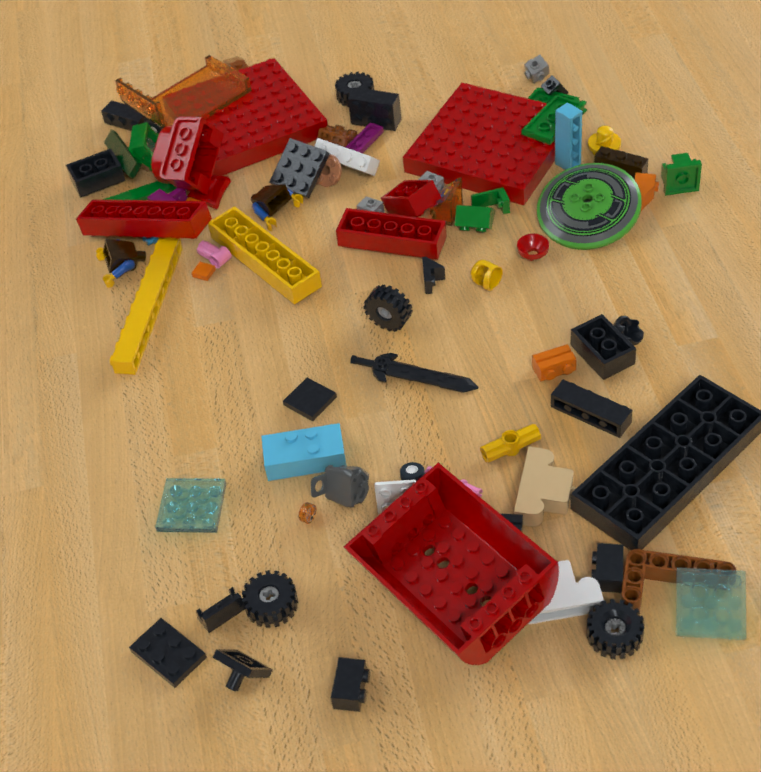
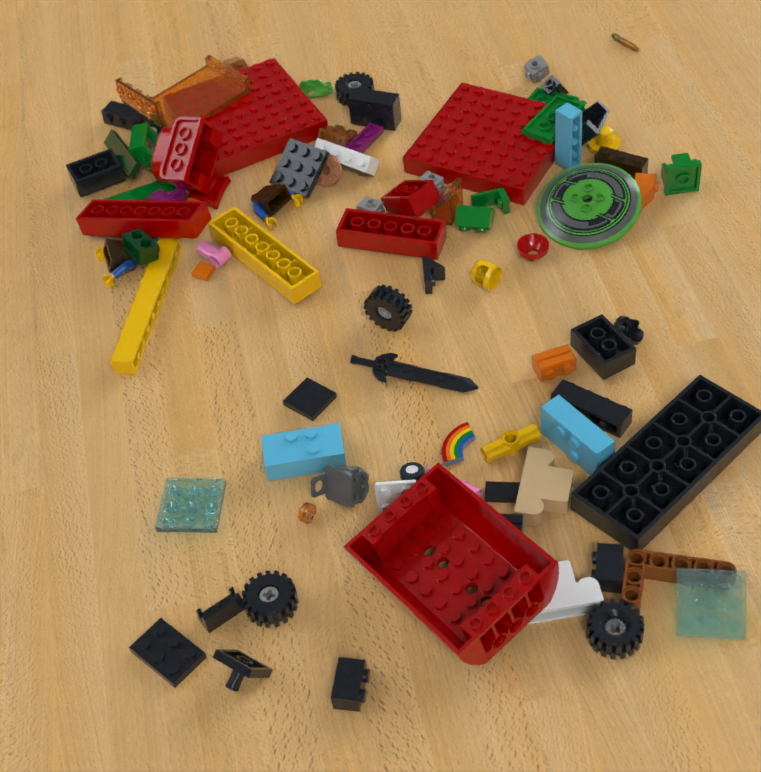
(140, 246): none -> dark green brick
(321, 89): none -> bright green piece
(455, 443): none -> tile
(501, 491): none -> black tile
(575, 434): none -> medium azure brick
(593, 120): none -> black panel
(623, 41): none -> pearl gold piece

